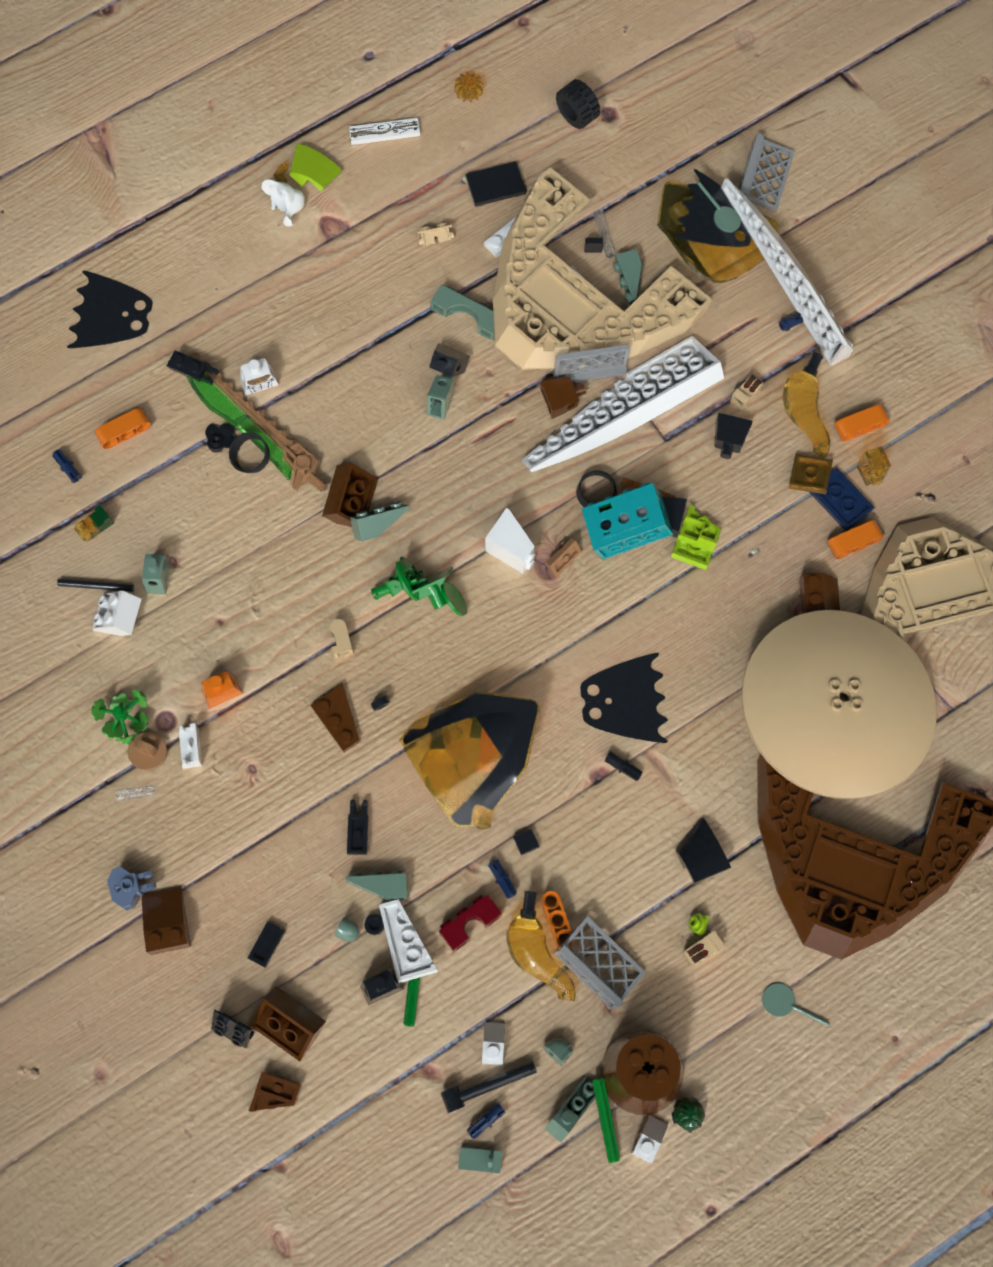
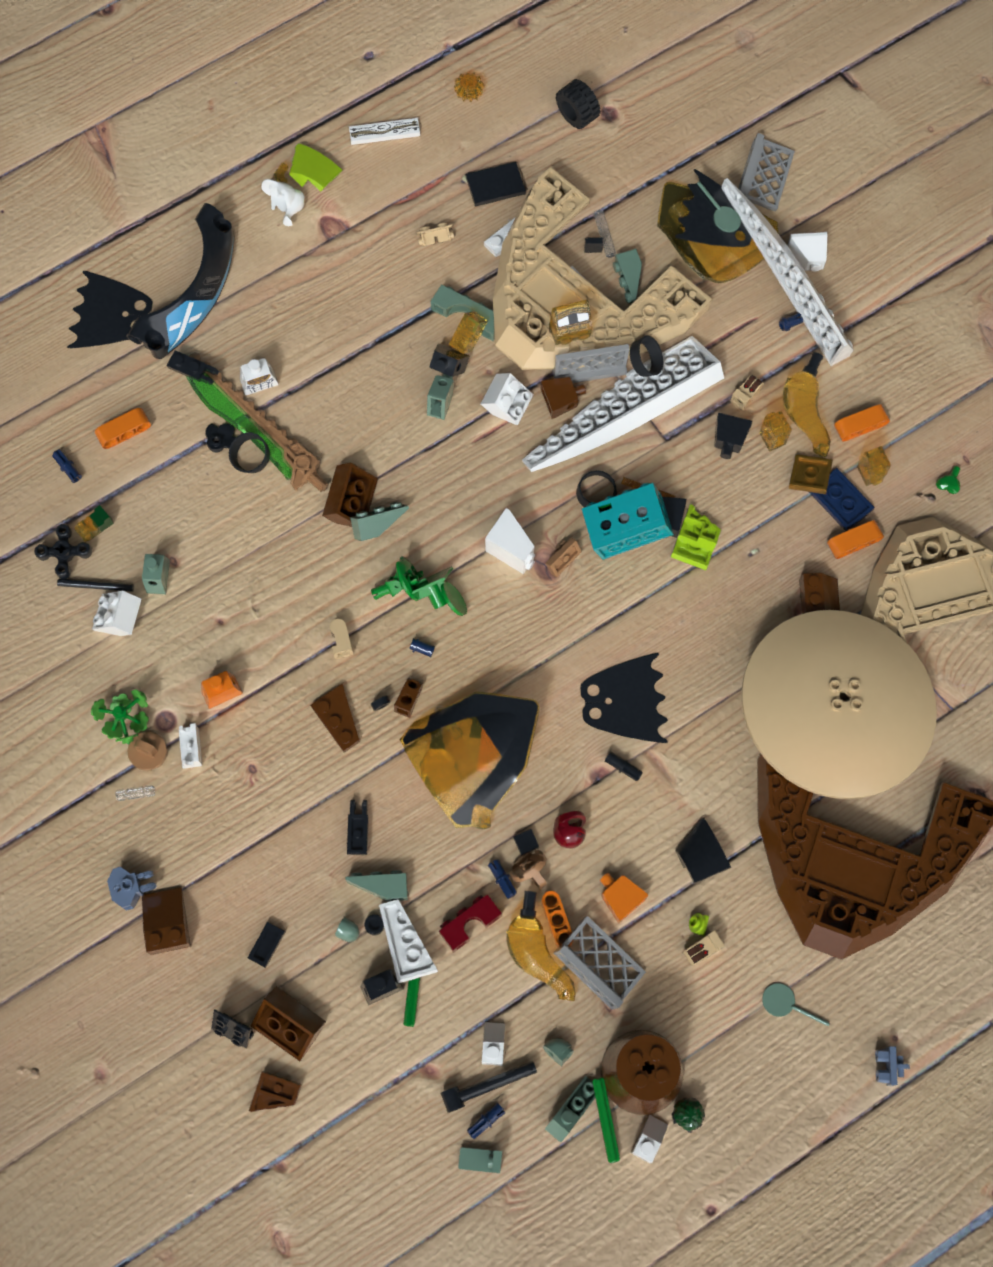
(63, 551): none -> black gear
(183, 316): none -> black panel
(408, 697): none -> reddish brown leg
(422, 647): none -> dark blue pin
(468, 332): none -> clear yellow brick
(507, 398): none -> white slope
(528, 868): none -> medium nougat tile
(568, 834): none -> dark red helmet
(571, 322): none -> clear yellow slope
(621, 896): none -> orange torso
(655, 355): none -> black tyre
(775, 430): none -> clear yellow brick
(809, 249): none -> white slope
(889, 1075): none -> sand blue hips
(950, 482): none -> green rock

